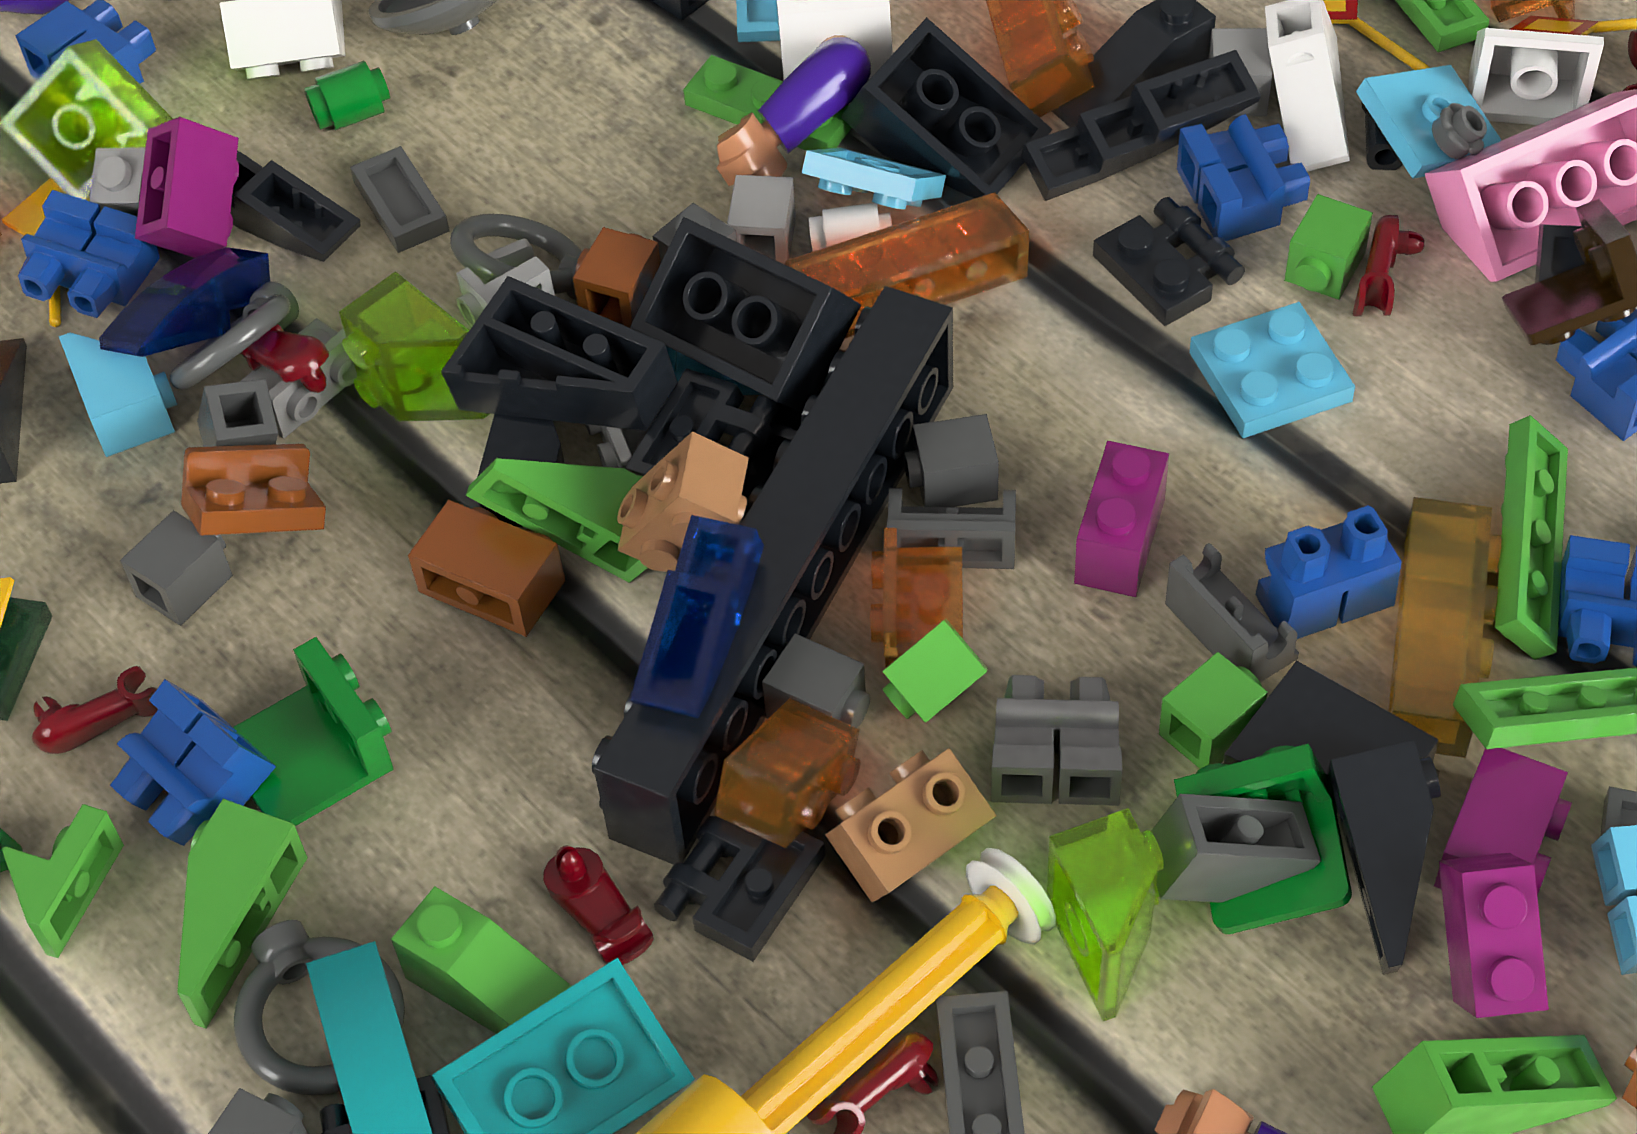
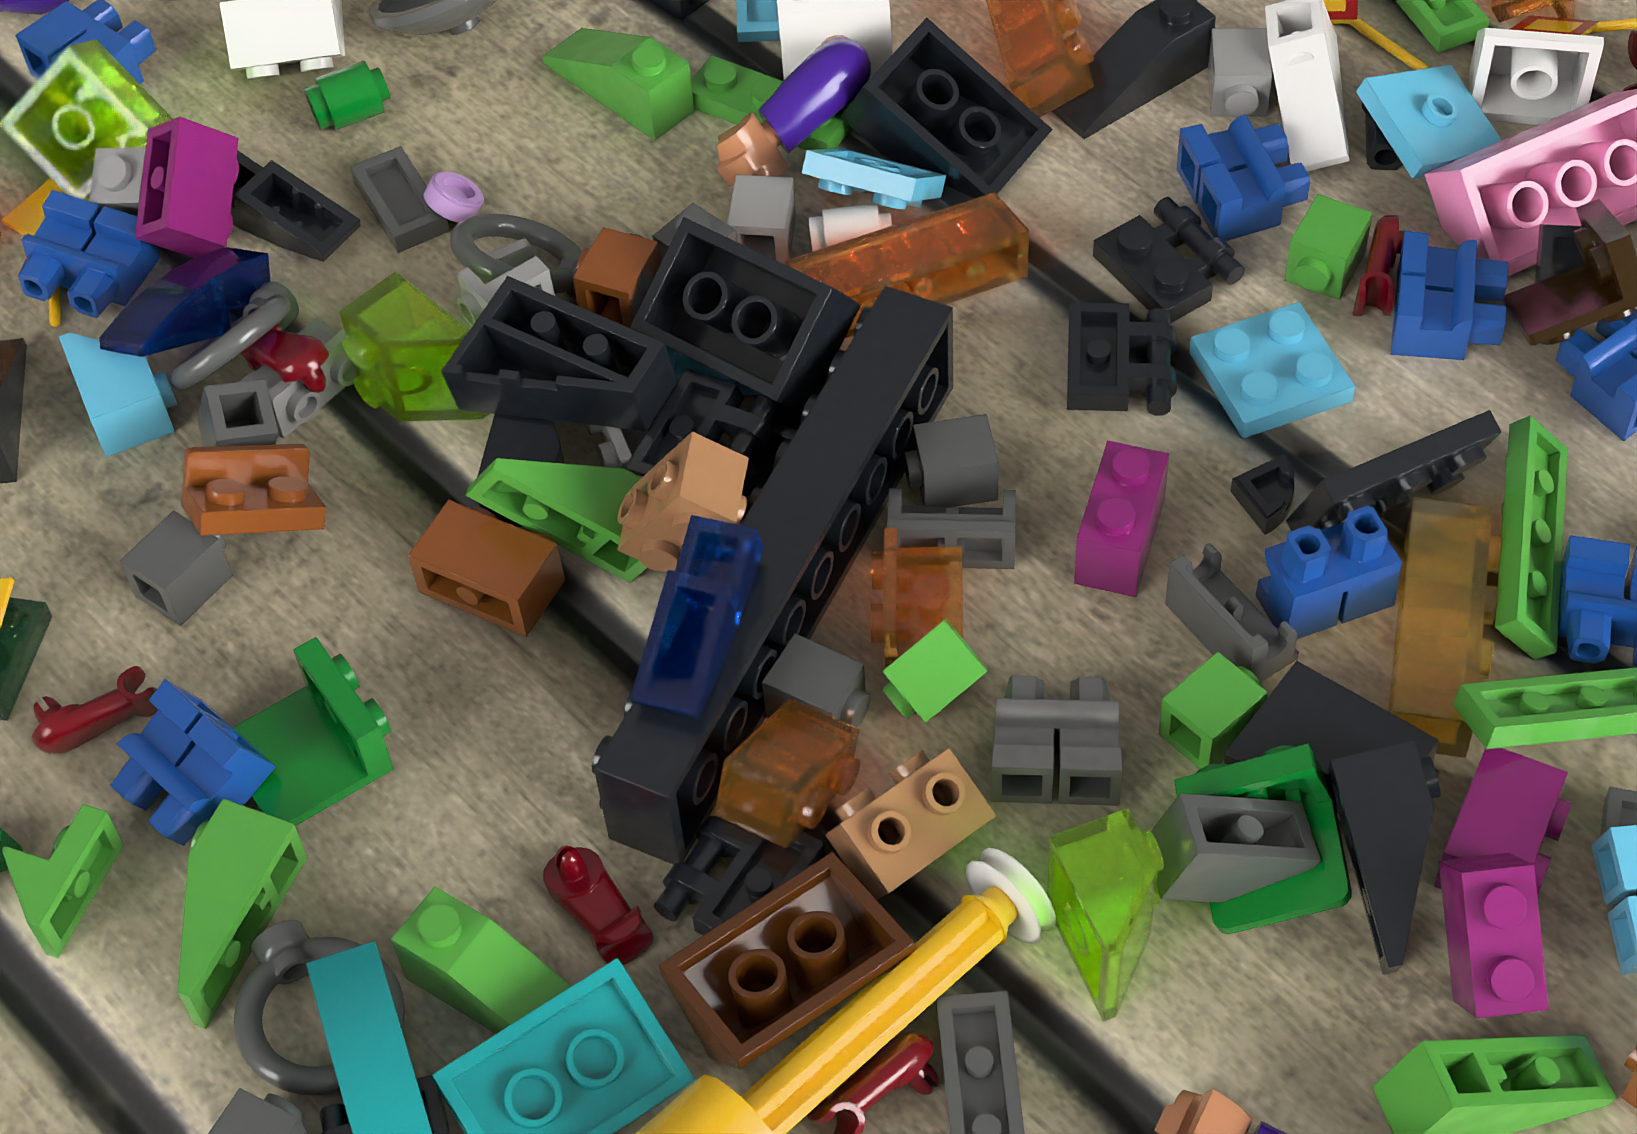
(453, 196): none -> lavender tile
(628, 76): none -> bright green slope
(783, 962): none -> reddish brown slope
(1099, 358): none -> black plate
(1140, 125): black slope -> none
(1266, 492): none -> black tile
(1390, 478): none -> black plate
(1437, 295): none -> blue hips
(1459, 131): dark grey plate -> none

